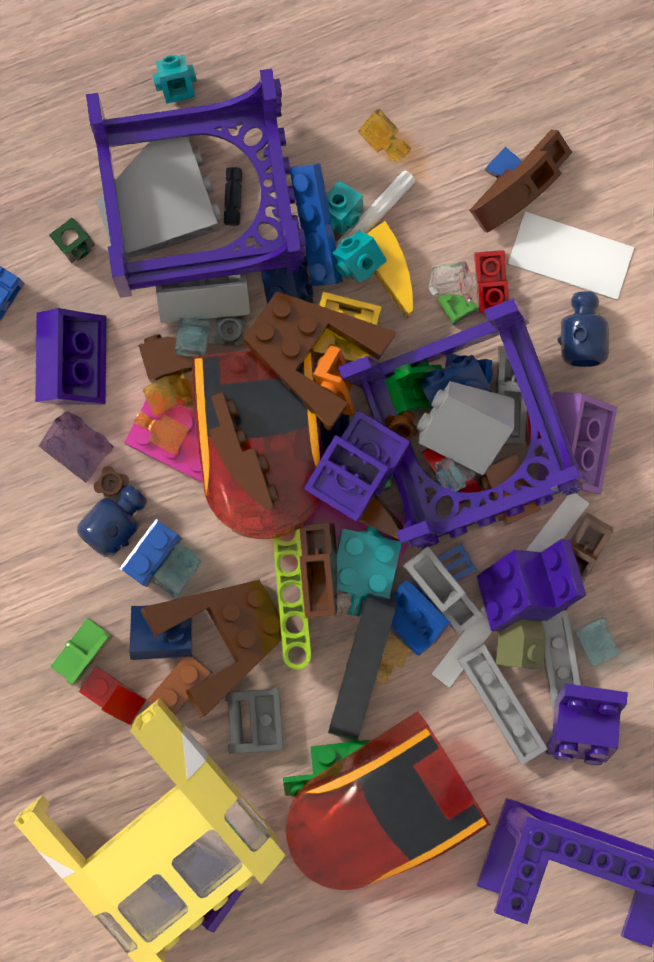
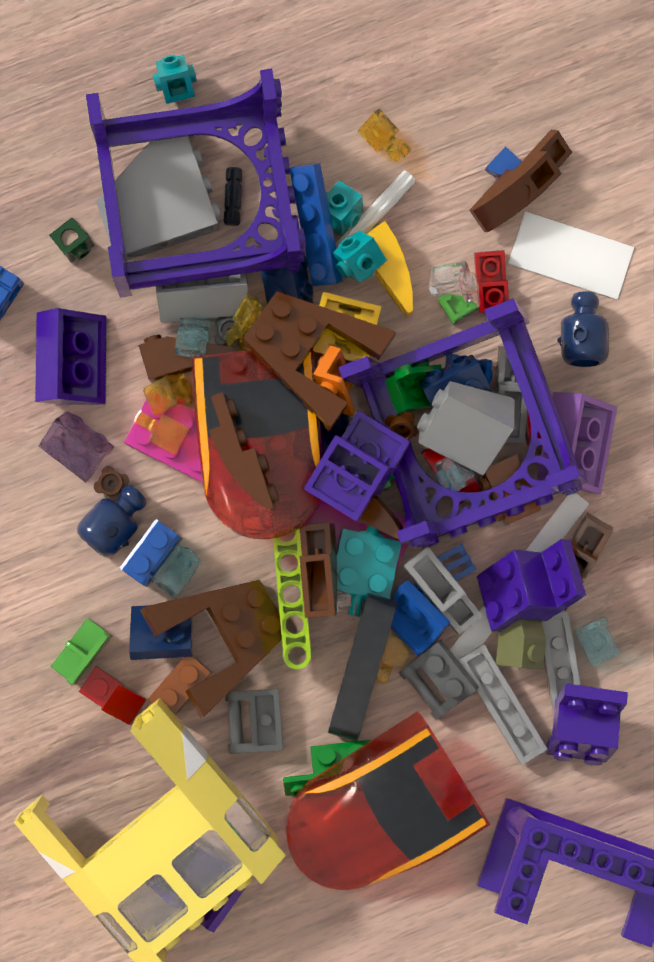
(244, 318): none -> clear yellow plate
(445, 673): none -> dark grey plate

